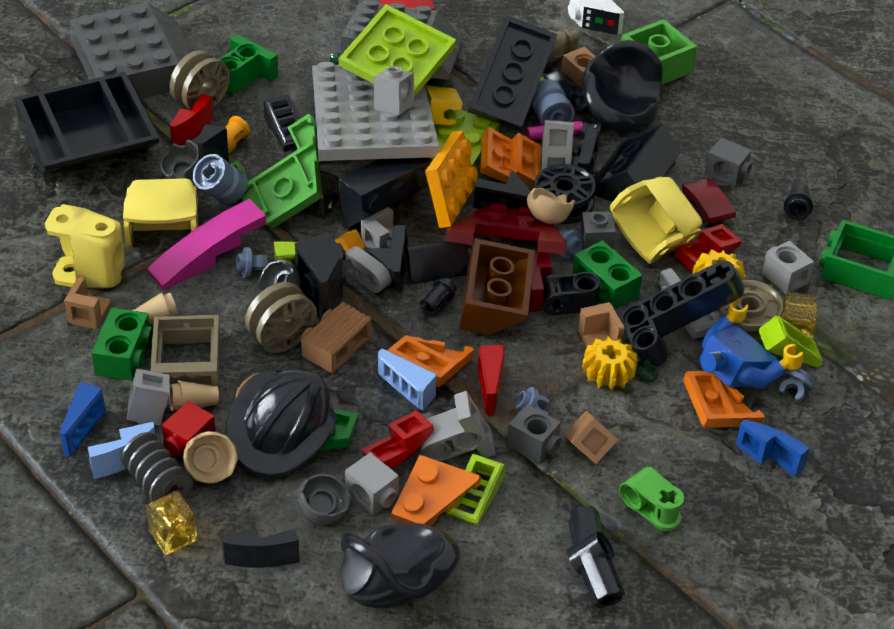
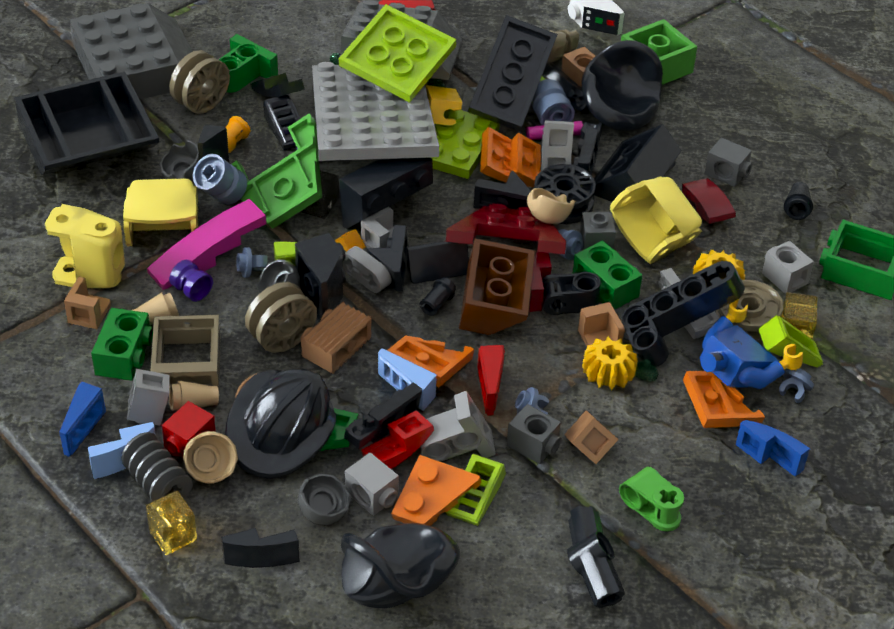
(190, 123): red slope -> none
(191, 280): none -> dark purple wheel
(277, 86): none -> black slope
(375, 424): none -> black hinge
(393, 90): light grey brick -> none
(451, 178): light orange plate -> none
(715, 238): red slope -> none

